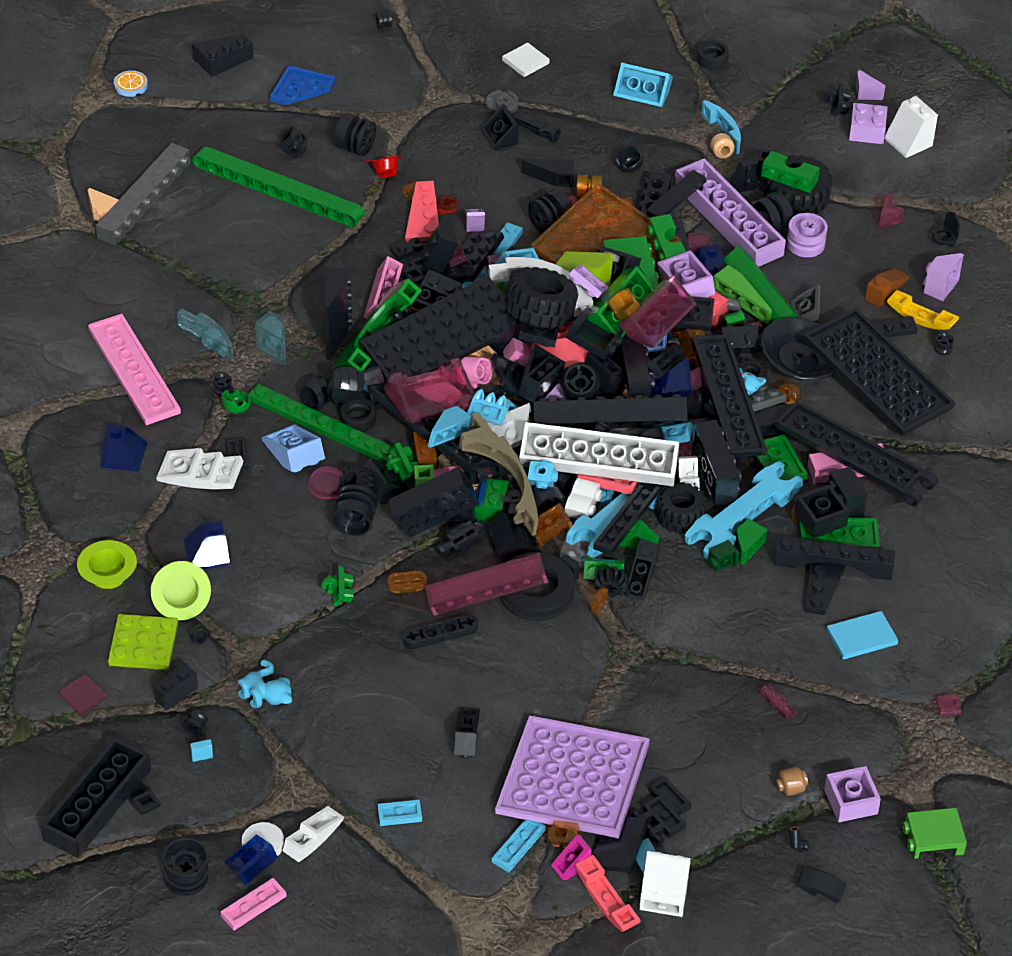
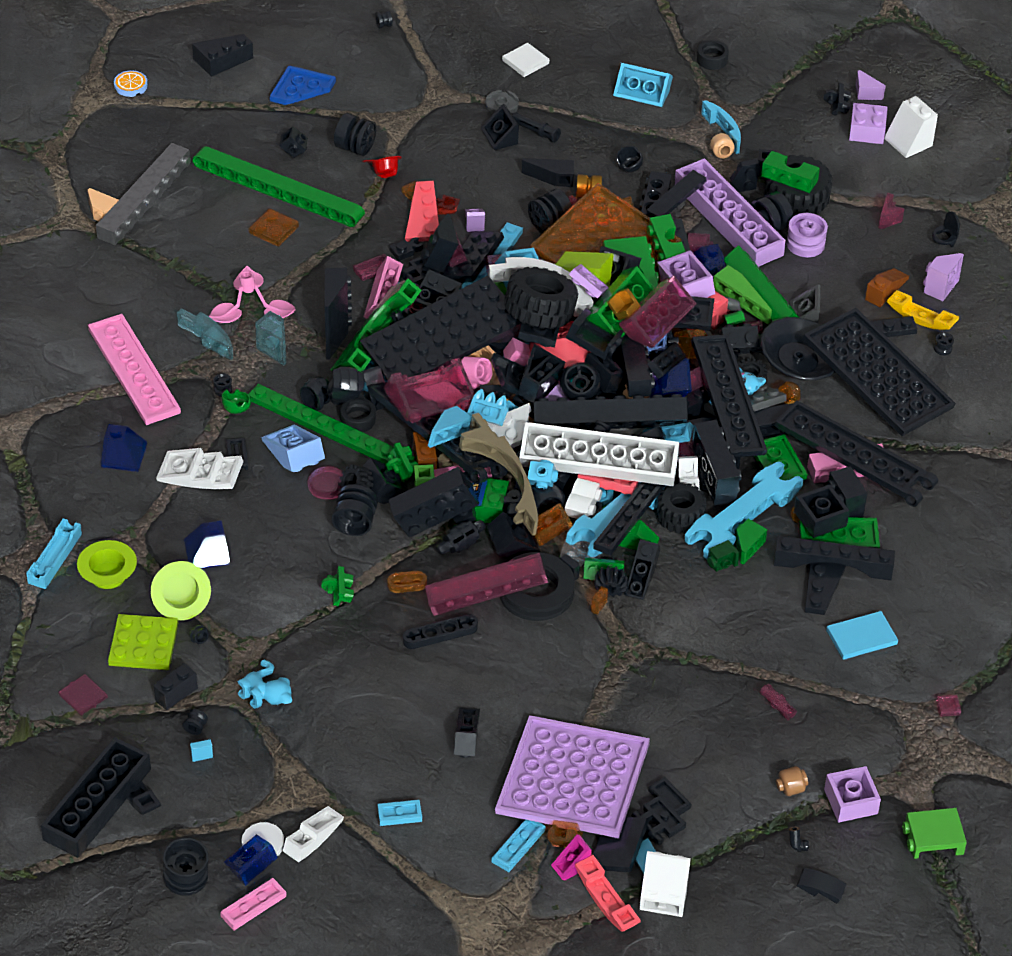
(54, 554): none -> medium azure piece
(248, 281): none -> bright pink plant
(274, 227): none -> clear orange plate
(369, 268): none -> clear pink tile

